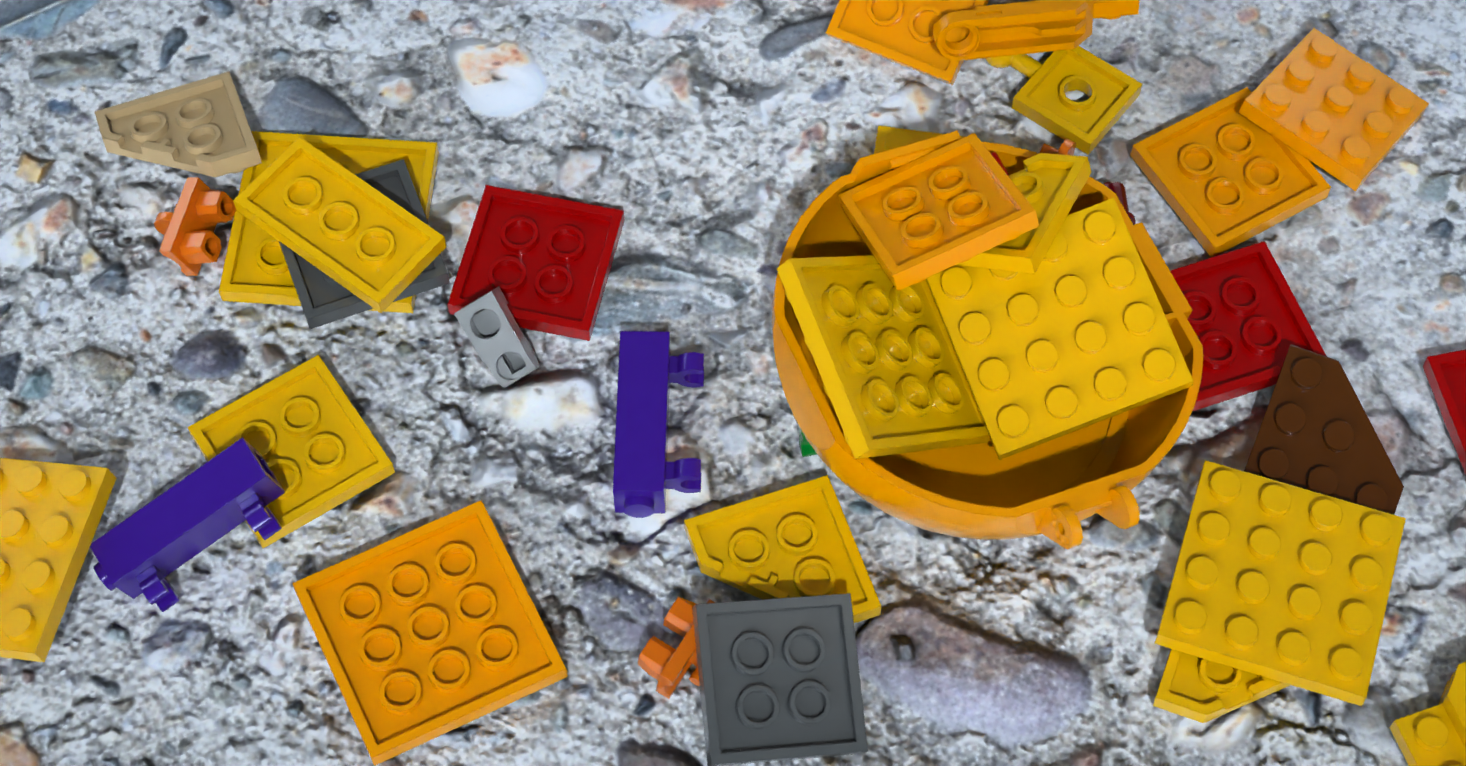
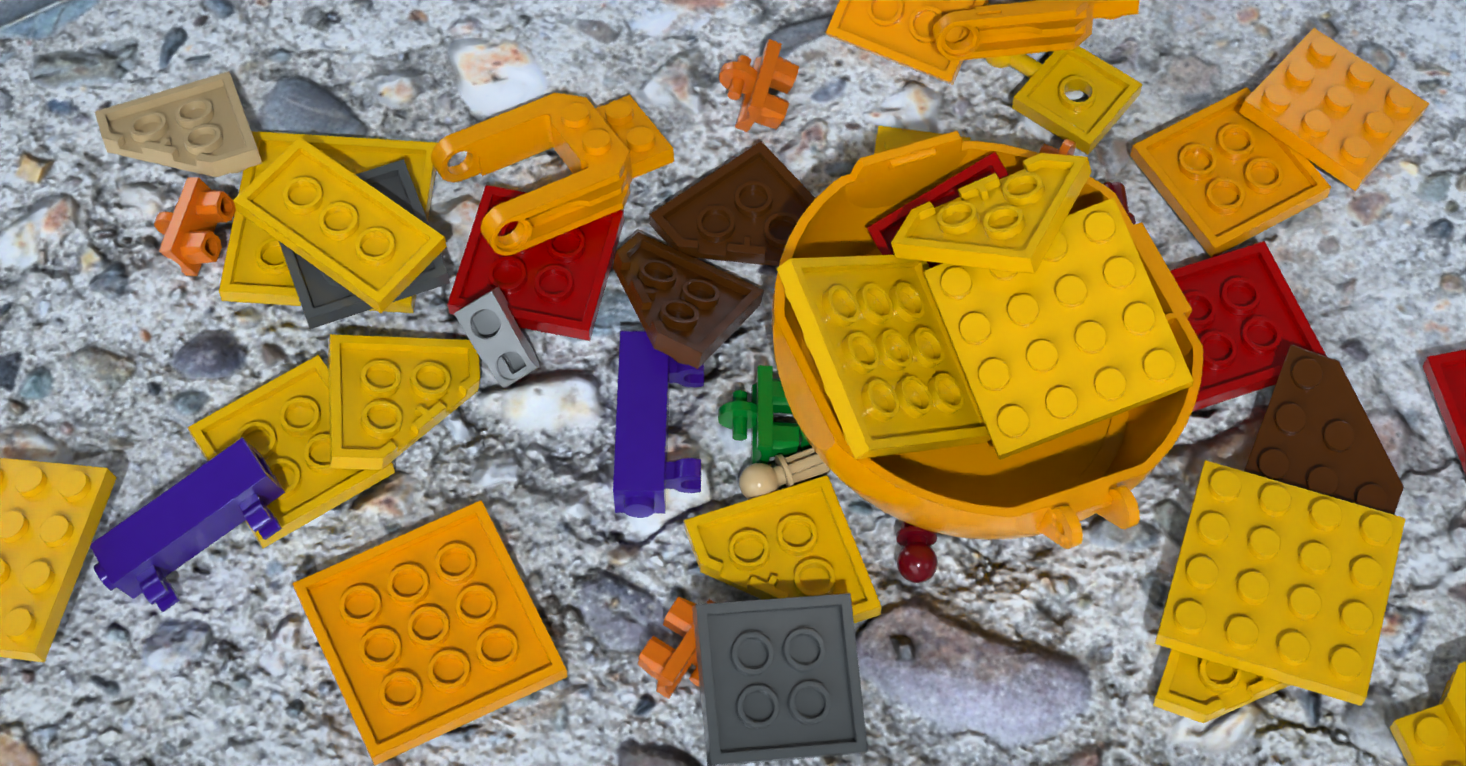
(392, 393): none -> yellow plate
(599, 146): none -> light orange plate
(681, 300): none -> reddish brown plate
(737, 211): none -> reddish brown plate
(755, 82): none -> orange hips
(767, 437): none -> green hips
(789, 471): none -> tan axle
(916, 560): none -> dark red axle
(938, 211): light orange plate -> none

